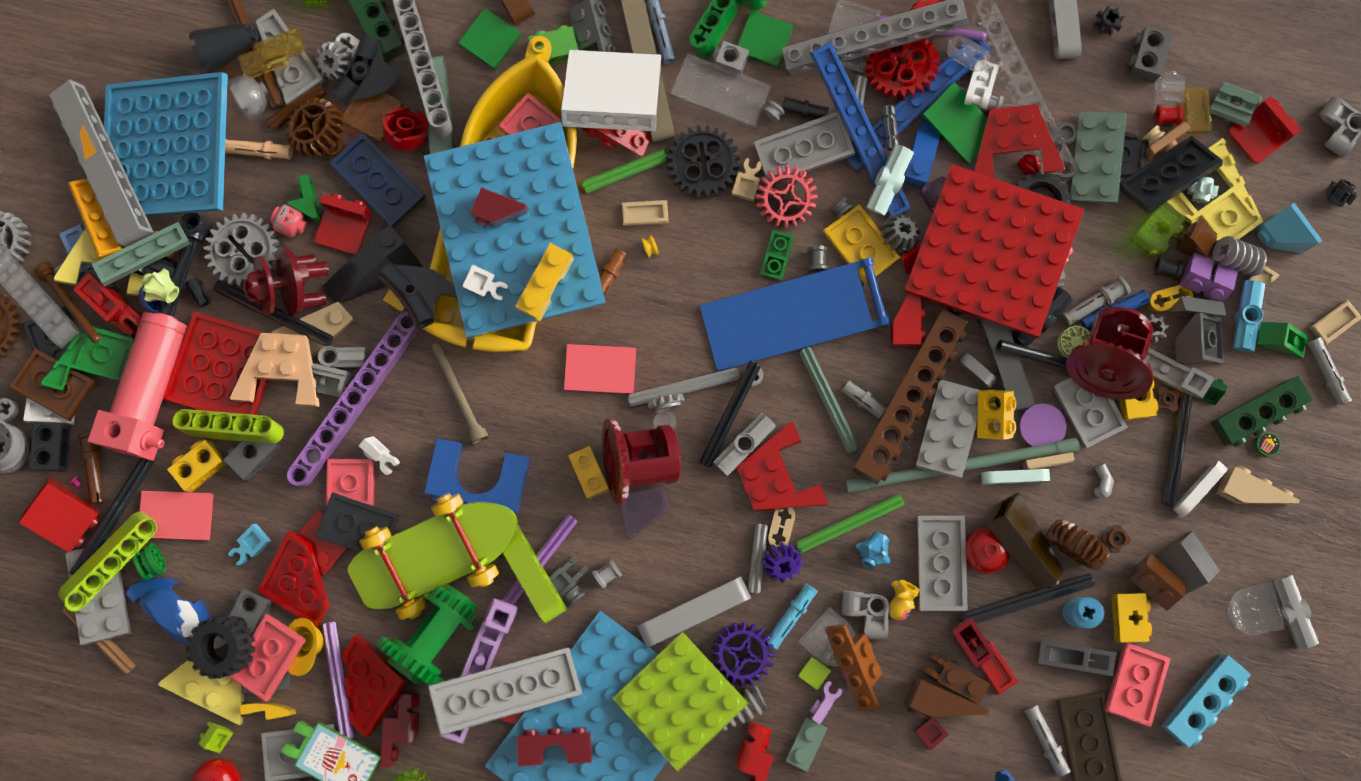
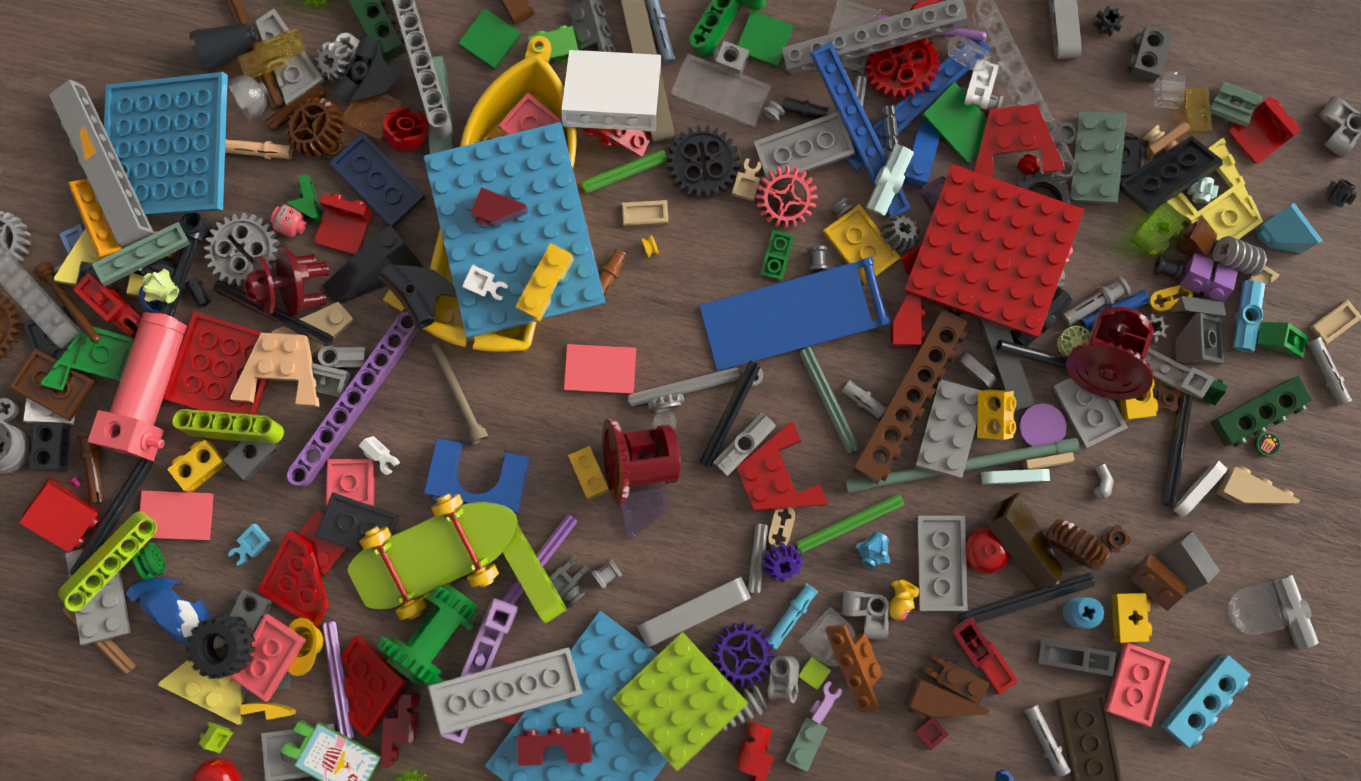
(784, 680): none -> light grey piece
(1168, 115): red bush -> none

